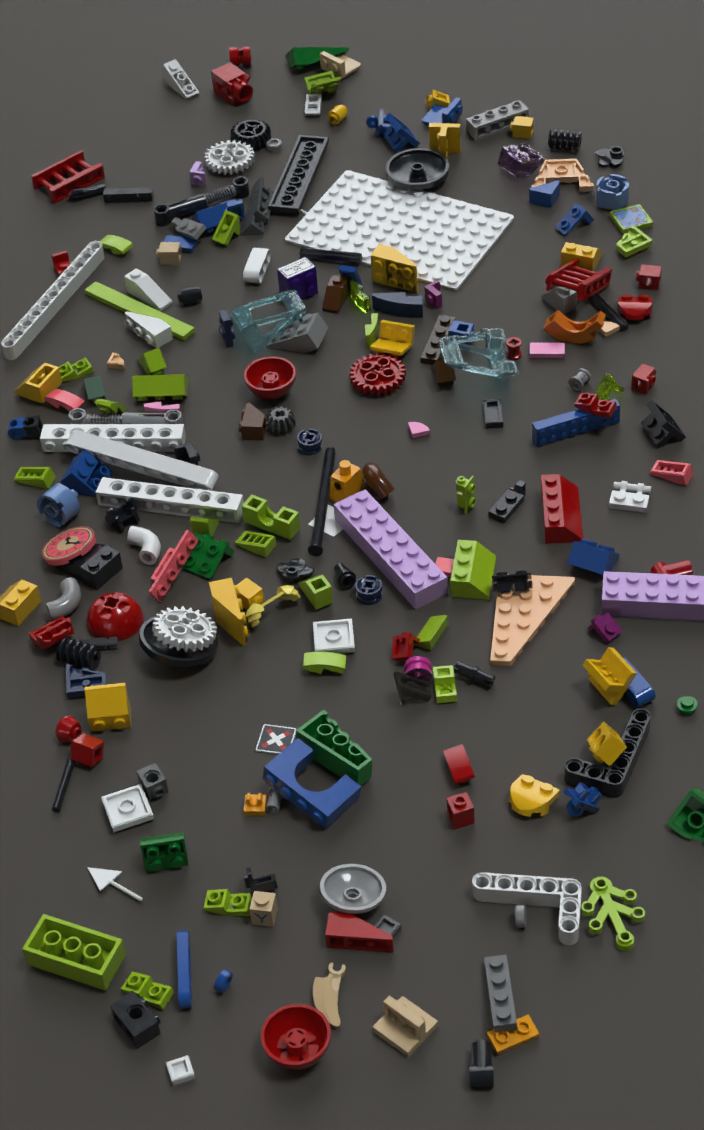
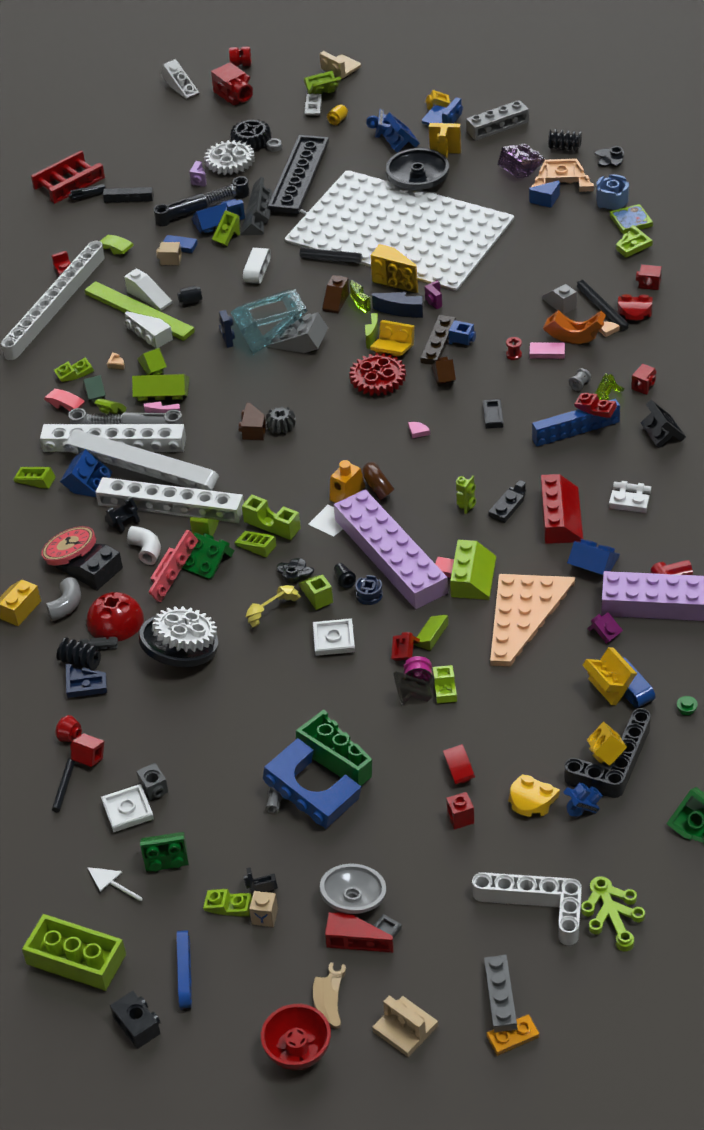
(25, 427): leg -> none
(40, 383): yellow slope -> none
(52, 632): red slope -> none
(58, 504): medium blue brick -> none
(108, 707): yellow slope -> none
(155, 994): lime slope -> none
(180, 1070): white tile -> none
(187, 452): black bracket -> none
(188, 228): light grey hinge -> none
(223, 981): blue tile -> none
(228, 607): yellow slope -> none
(250, 593): yellow brick -> none
(255, 805): light orange tile -> none
(270, 377): red piece -> none
(275, 738): black sticker -> none
(299, 276): dark purple brick -> none
(304, 57): green wedge -> none
(309, 442): dark blue wheel -> none
(315, 548): black axle -> none
(318, 661): lime slope -> none
(351, 273): blue tile -> none
(474, 674): black pin -> none
(481, 1064): black piece -> none
(495, 354): clear light blue windscreen -> none
(504, 581): black hinge -> none
(520, 916): light grey tile -> none
(522, 127): yellow brick -> none
(572, 218): blue bracket -> none
(579, 279): red fence -> none
(587, 255): yellow slope -> none
(679, 472): coral slope -> none

